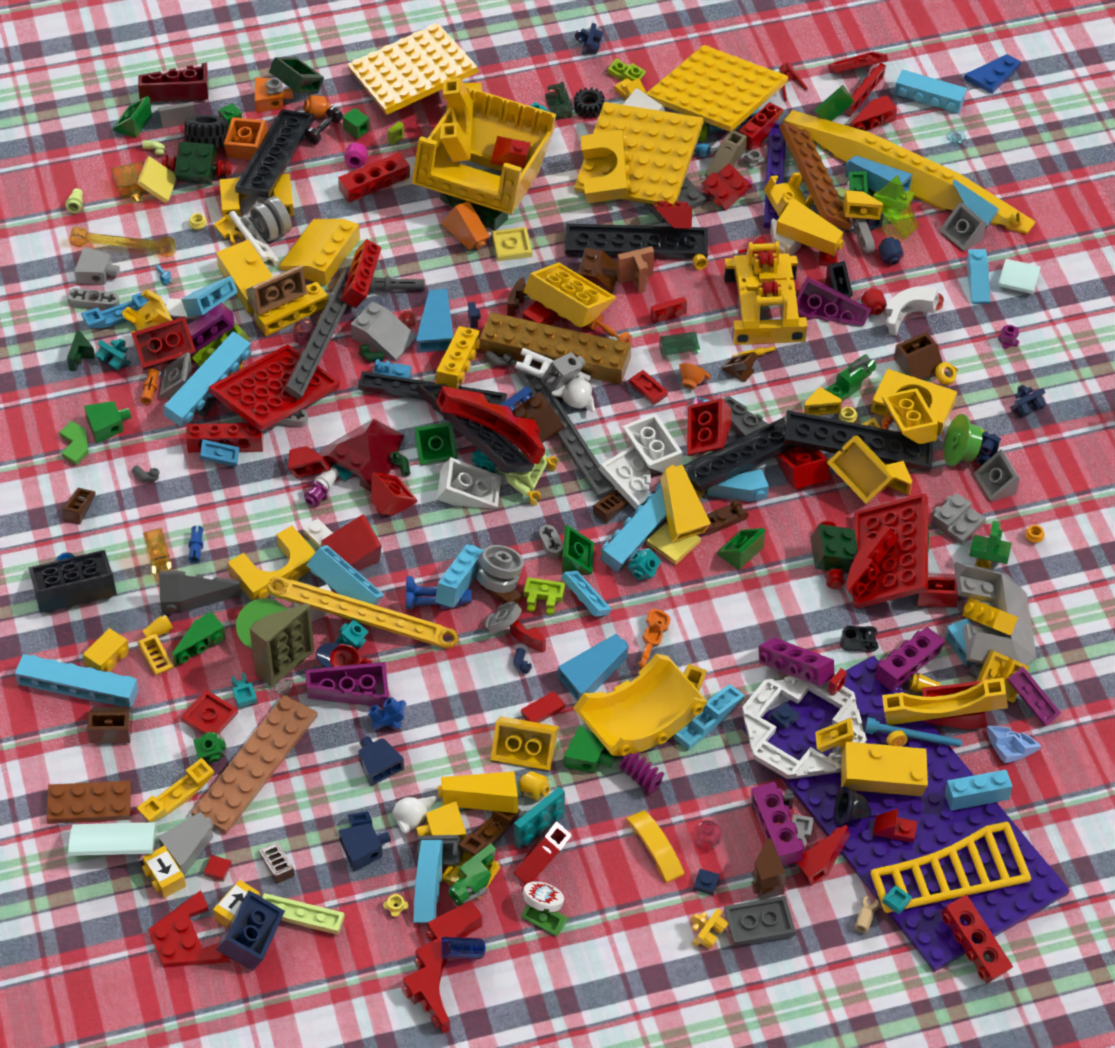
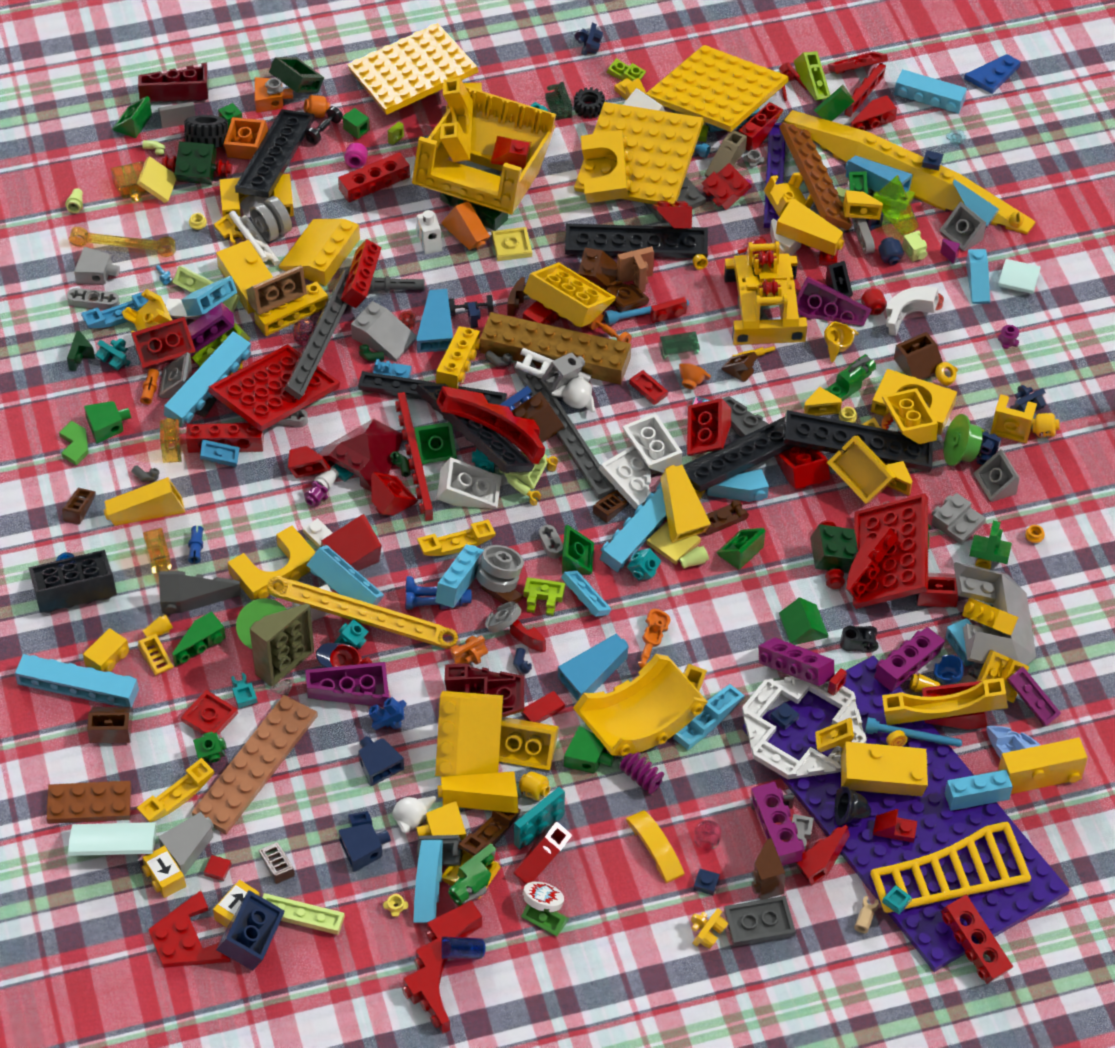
(145, 503): none -> yellow slope
(171, 433): none -> clear yellow torso
(192, 282): none -> yellowish green plate
(415, 462): none -> red plate
(425, 225): none -> white torso
(455, 542): none -> yellow slope
(468, 734): none -> yellow slope
(470, 651): none -> orange hips
(482, 681): none -> dark red wedge
(489, 303): none -> black wheel
(612, 317): none -> dark azure piece
(627, 296): none -> reddish brown tile
(694, 557): none -> yellowish green cone
(802, 622): none -> green slope
(812, 75): none -> lime slope
(838, 338): none -> yellow piece
(914, 246): none -> yellowish green brick
(932, 160): none -> dark blue plate
(949, 670): none -> blue hair
(950, 250): none -> magenta slope
(1012, 423): none -> yellow panel
(1045, 425): none -> yellow head
(1045, 765): none -> yellow brick

